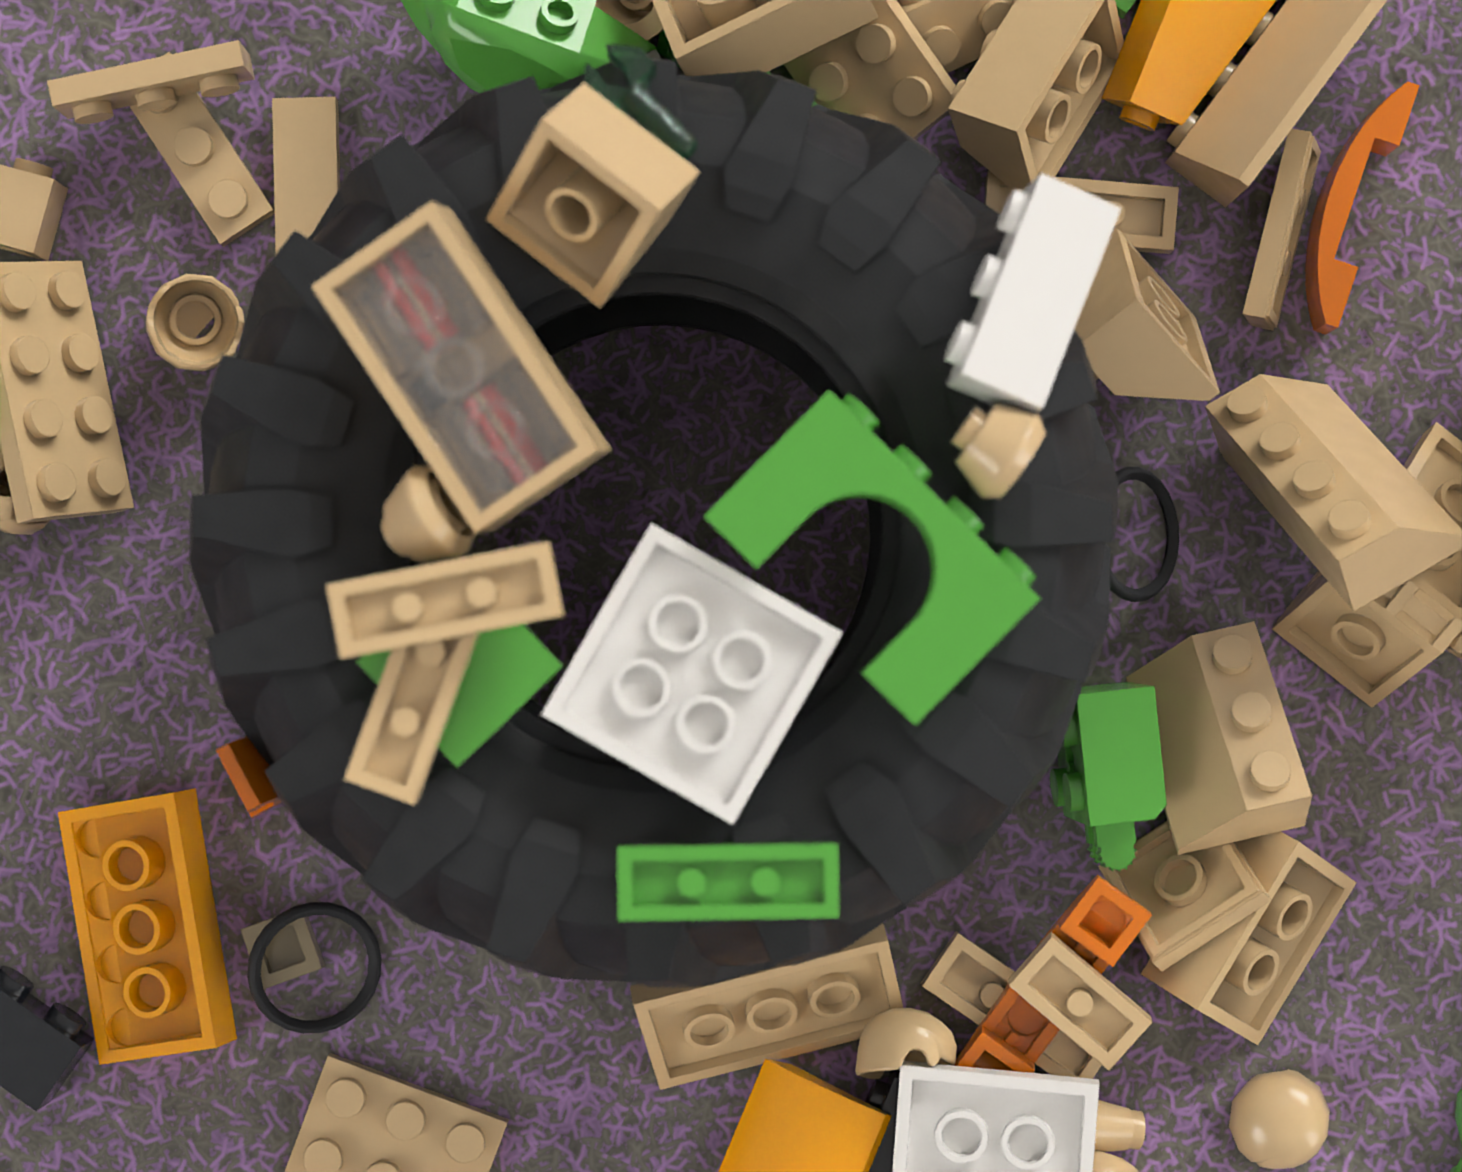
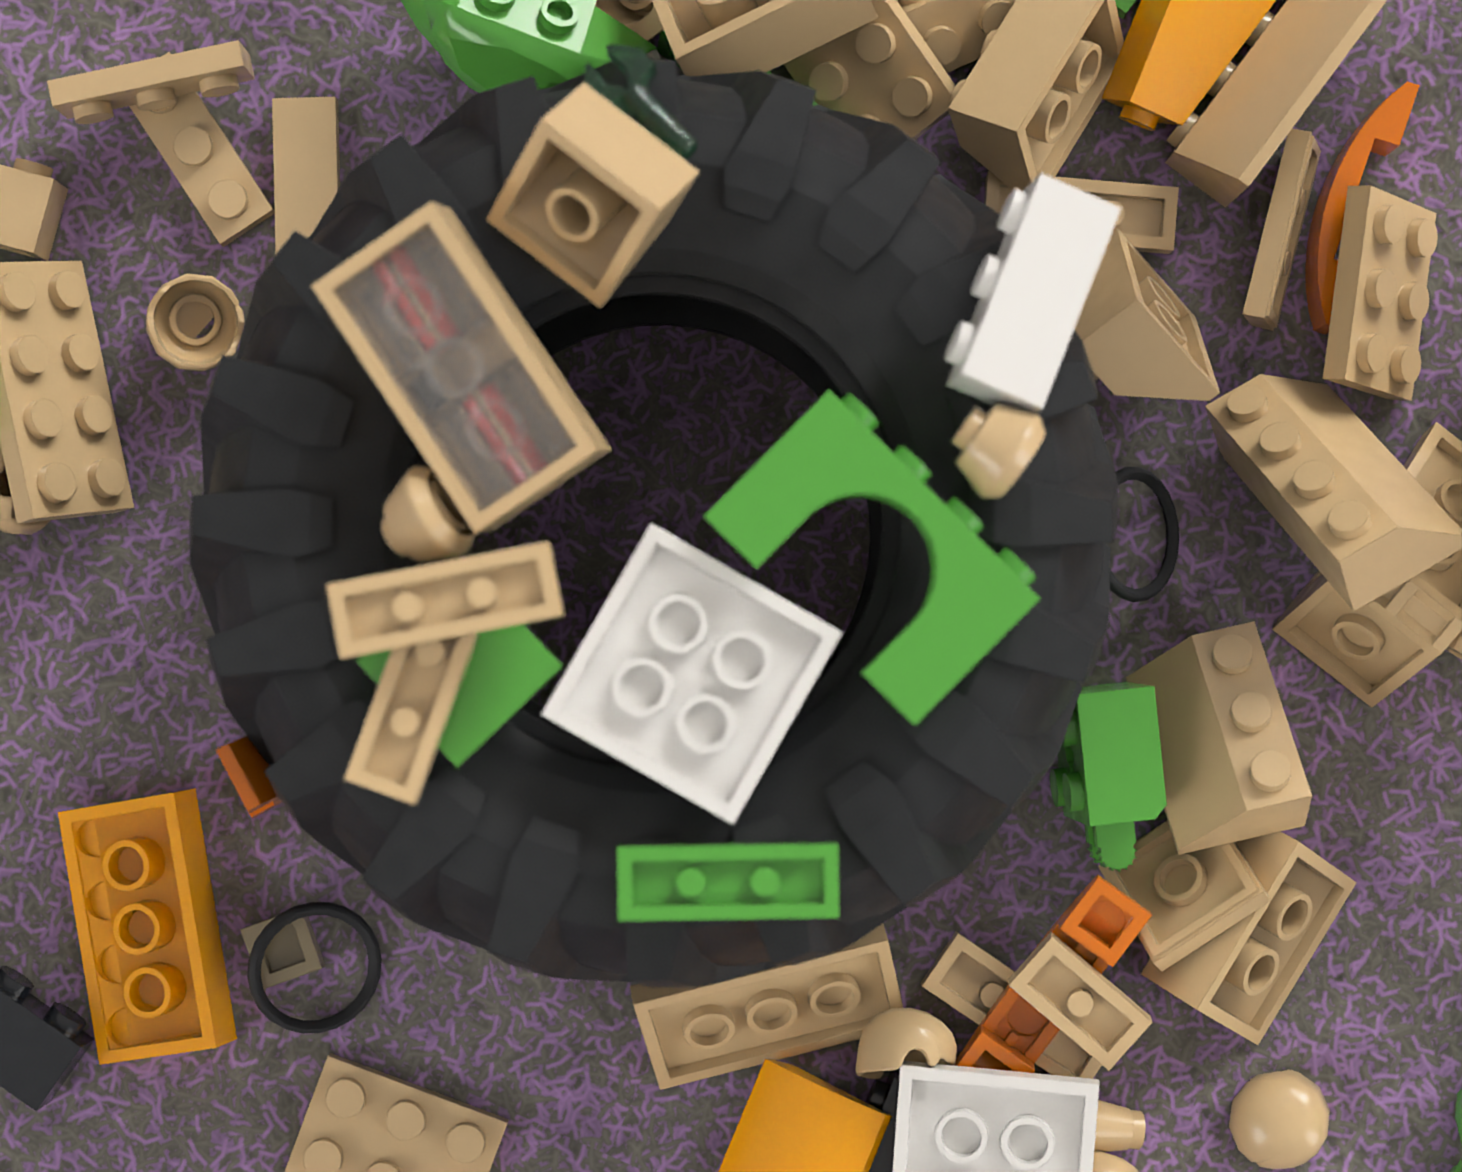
(1380, 294): none -> tan plate

